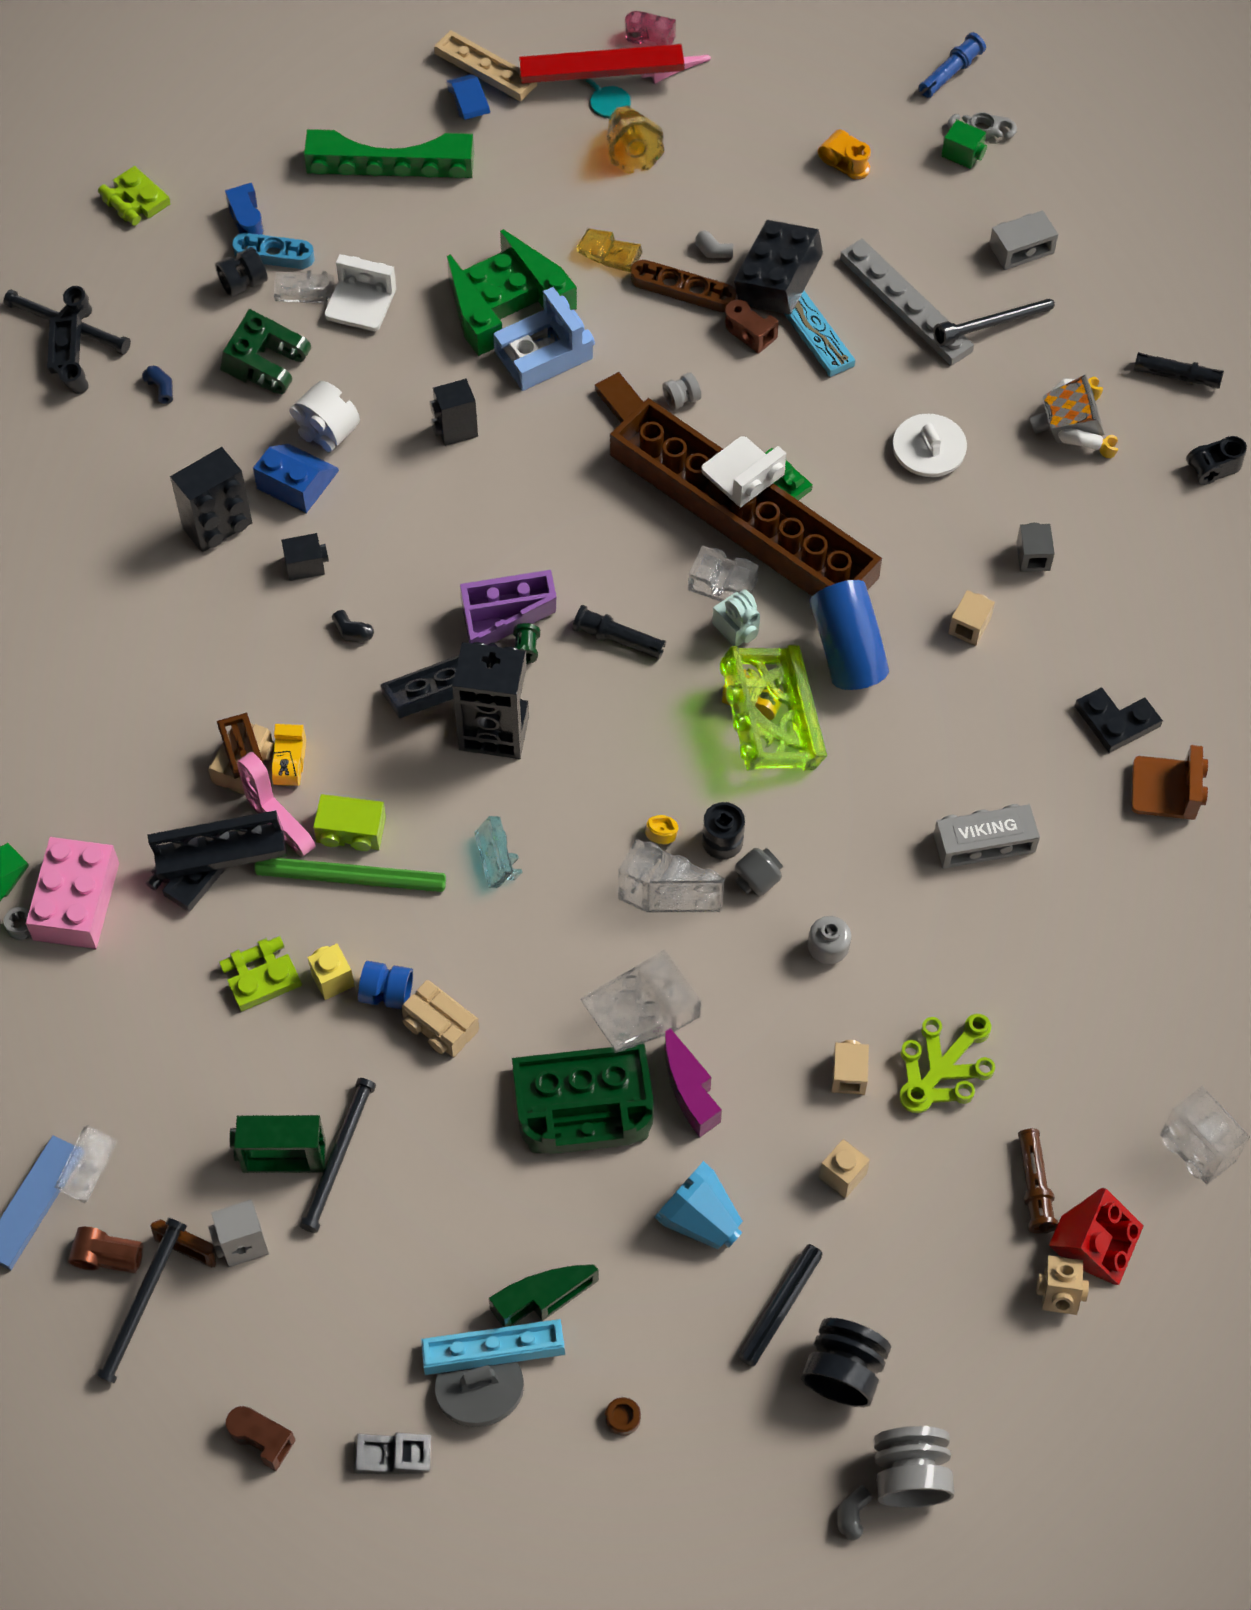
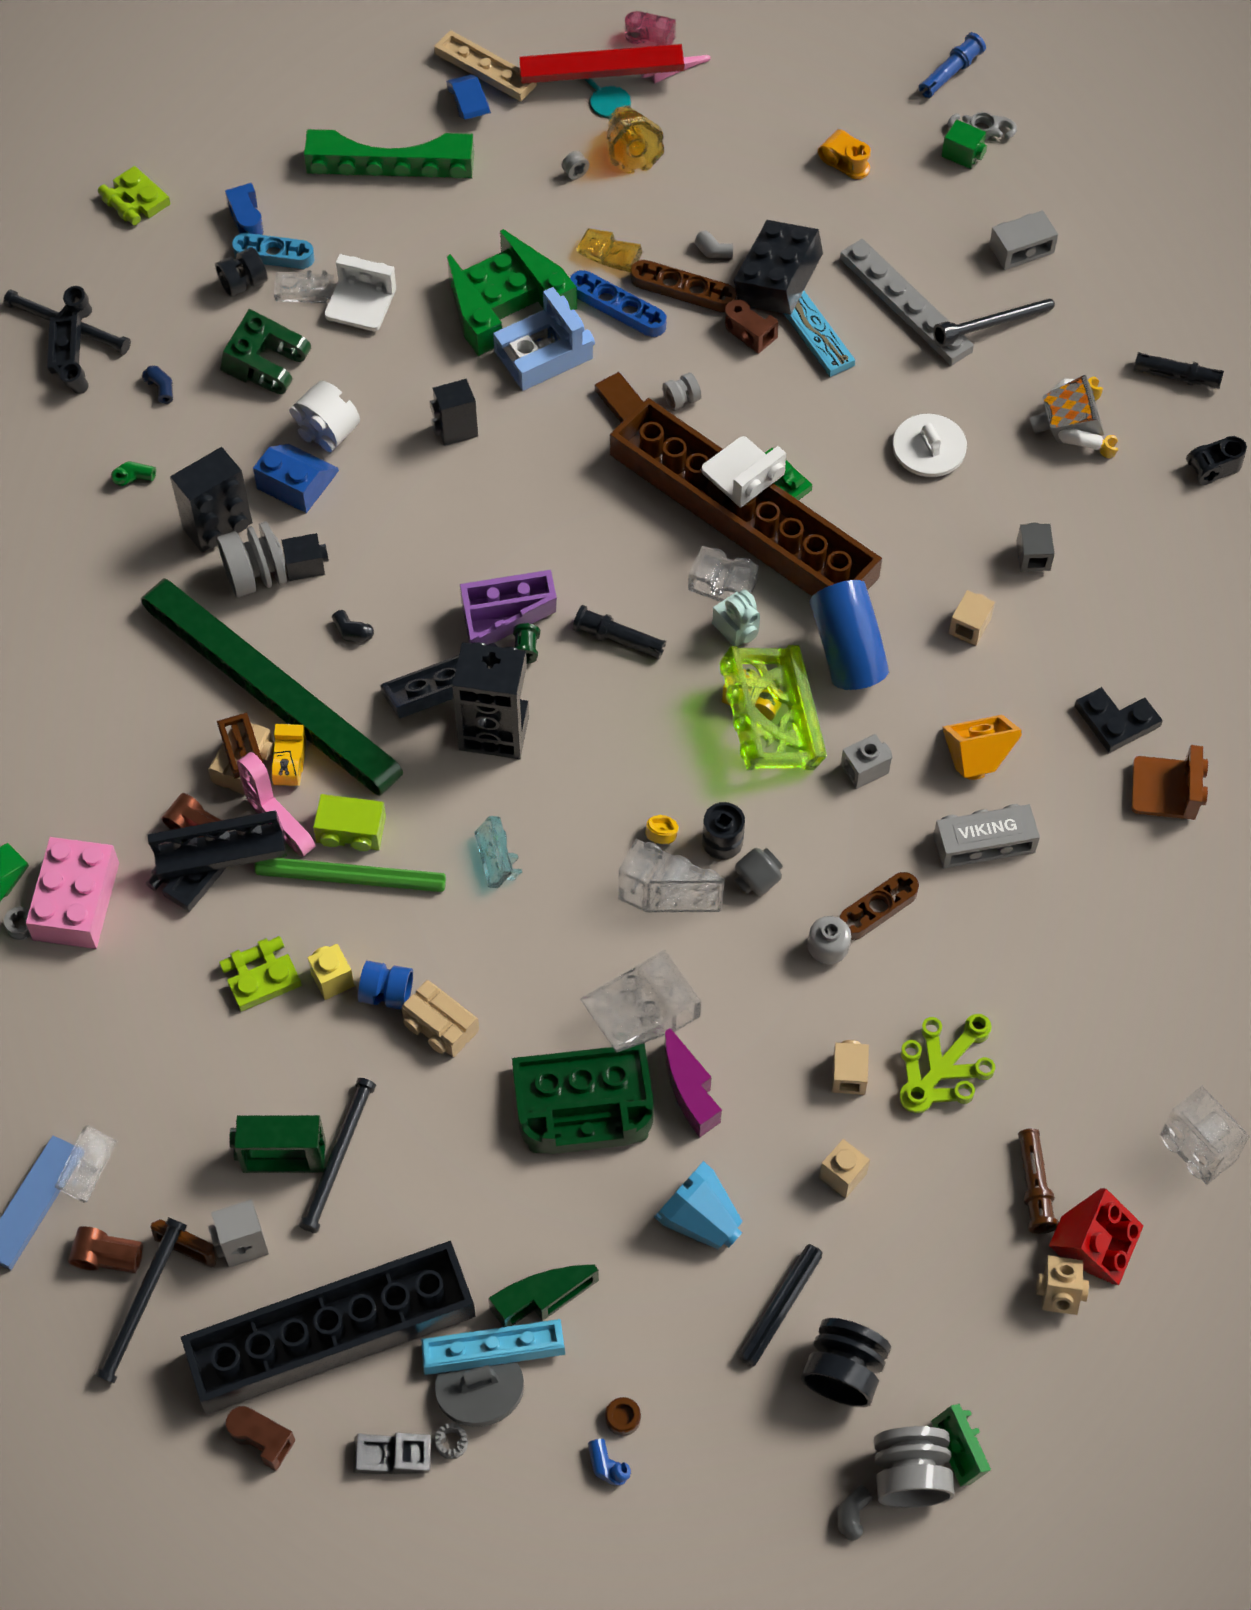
(131, 471): none -> green arm
(186, 812): none -> copper piece
(252, 559): none -> light grey wheel
(272, 686): none -> dark green beam
(328, 1327): none -> black brick
(440, 1438): none -> light grey bush
(575, 165): none -> light grey bush
(606, 1468): none -> blue arm
(621, 299): none -> blue beam
(866, 761): none -> light grey brick
(882, 892): none -> reddish brown beam
(966, 1453): none -> green plate
(980, 744): none -> light orange slope

